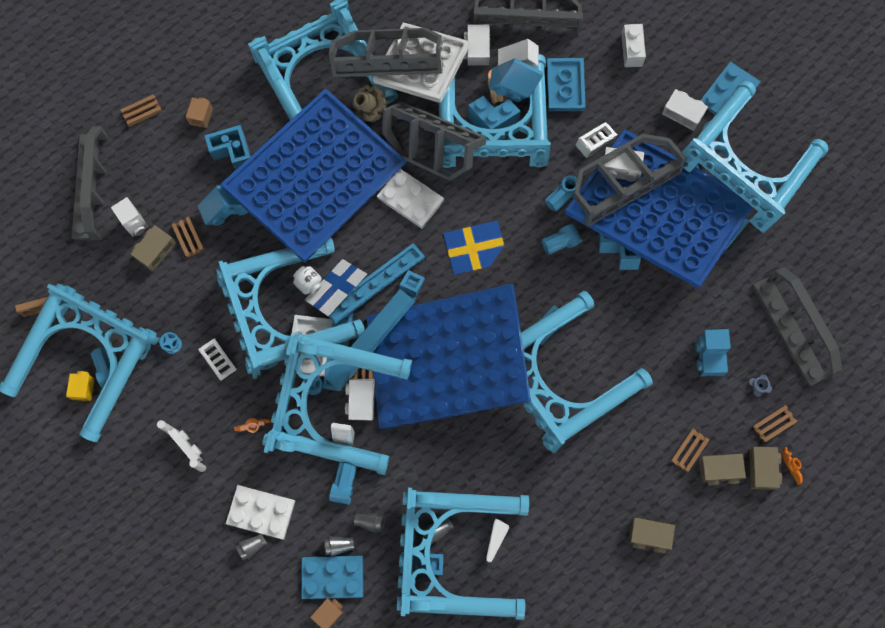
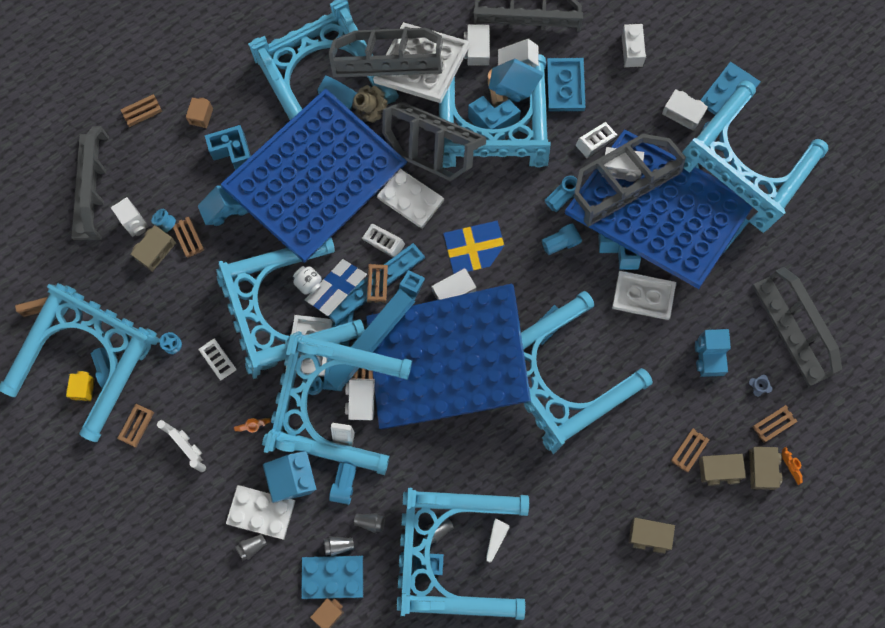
(142, 428): none -> medium nougat tile
(163, 220): none -> dark azure wheel
(289, 477): none -> dark azure slope
(339, 90): none -> dark azure slope
(377, 299): none -> medium nougat tile
(393, 247): none -> white slope
(454, 285): none -> white brick
(644, 295): none -> white plate

